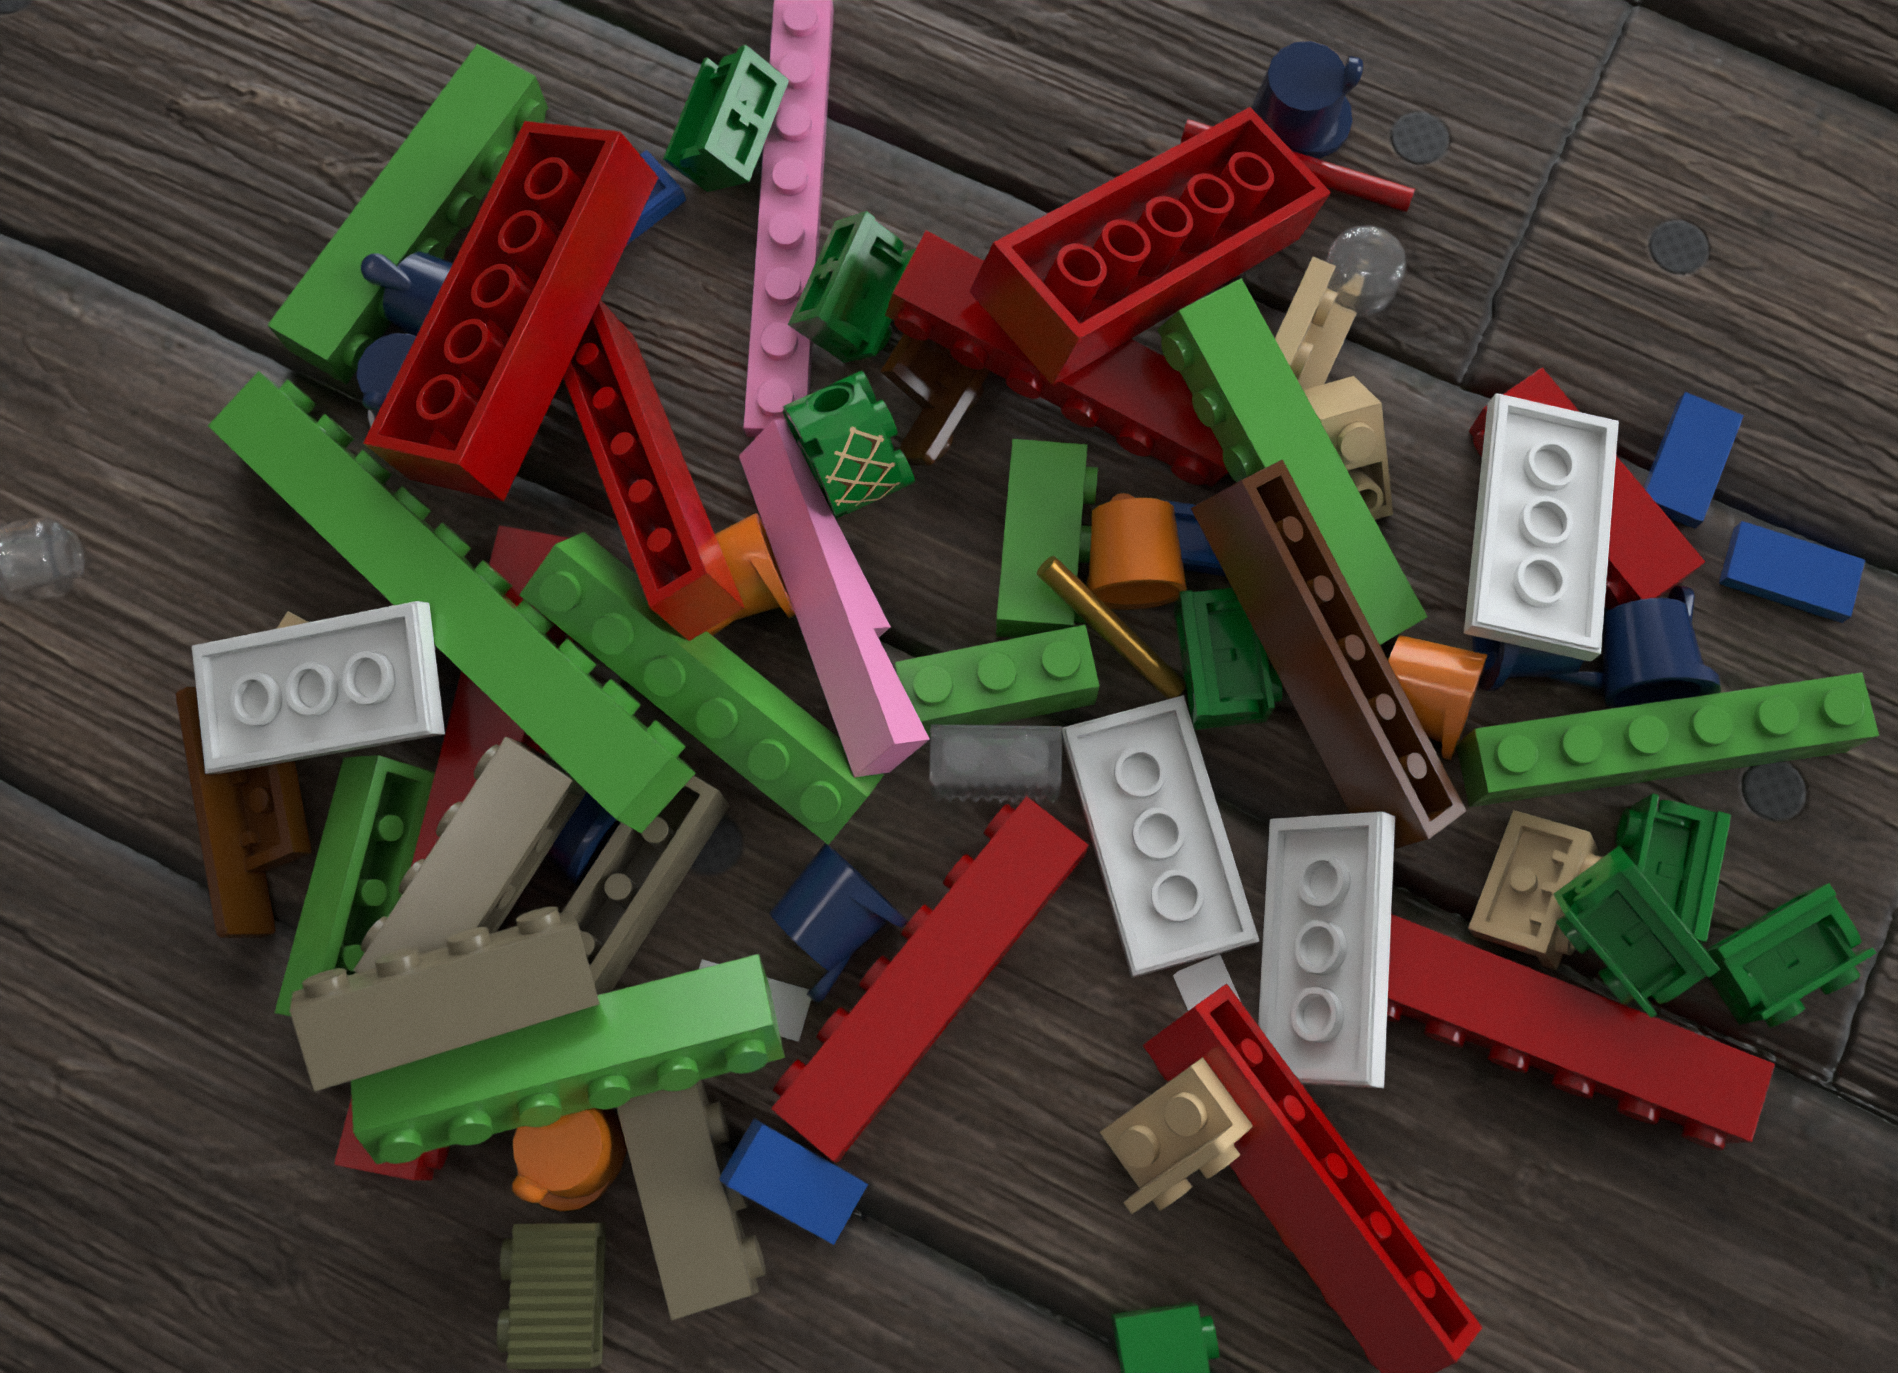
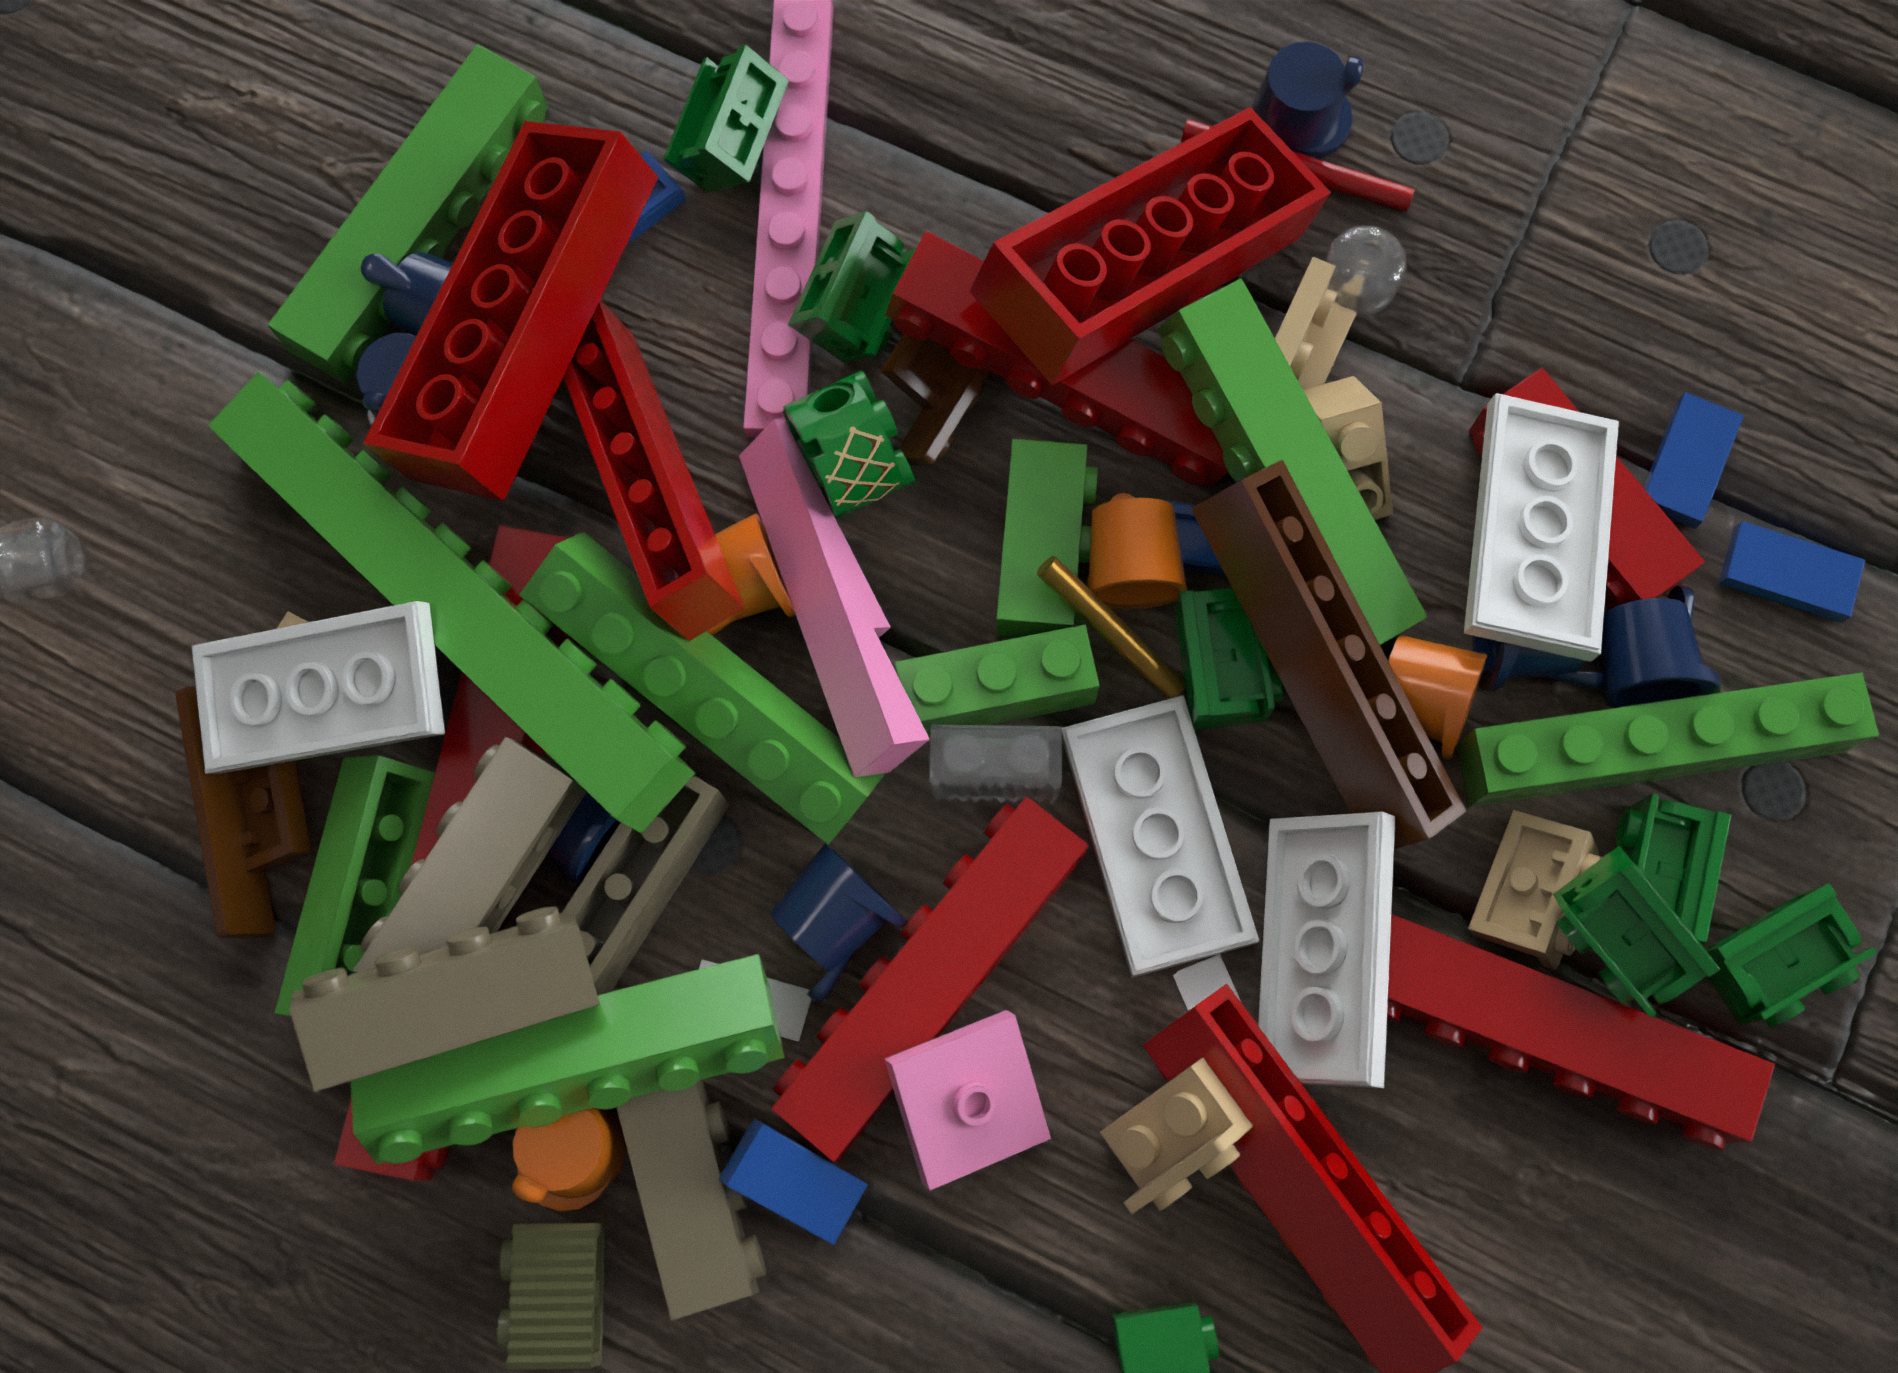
(968, 1099): none -> bright pink plate

